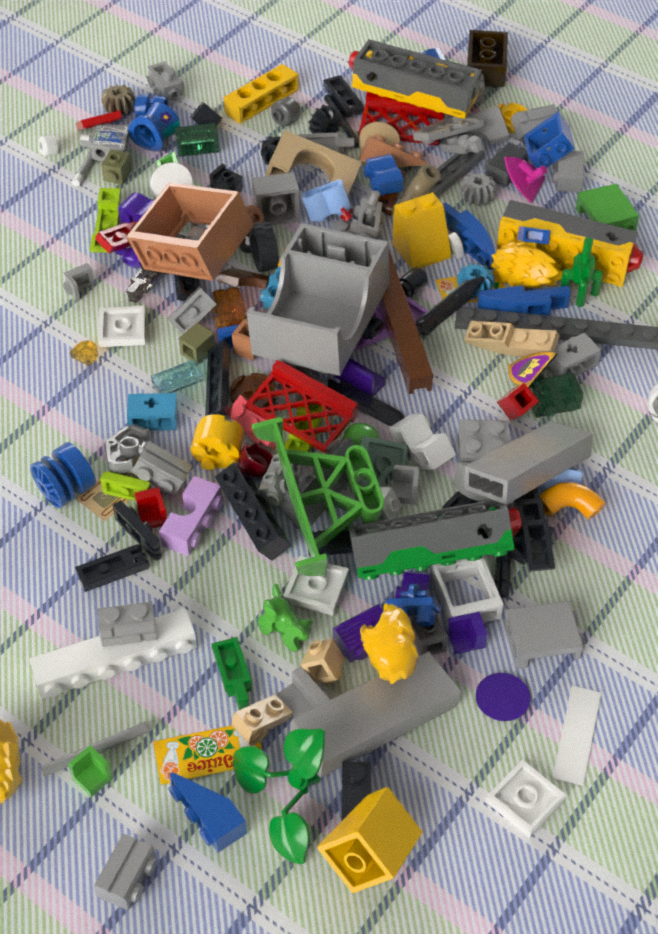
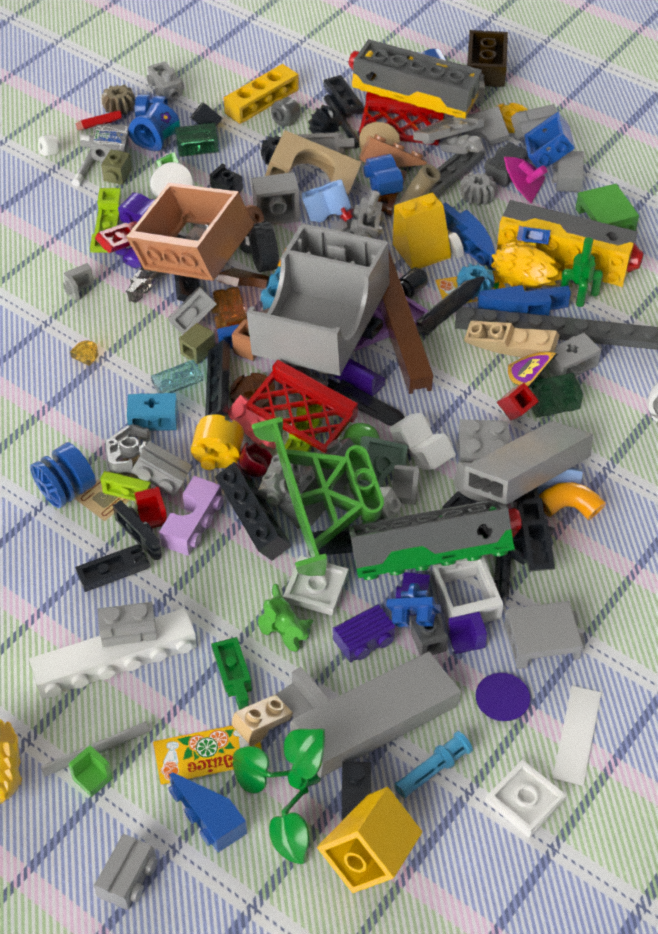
(121, 326): white plate -> none
(323, 661): tan brick -> none
(391, 644): yellow head -> none
(443, 757): none -> dark azure pin

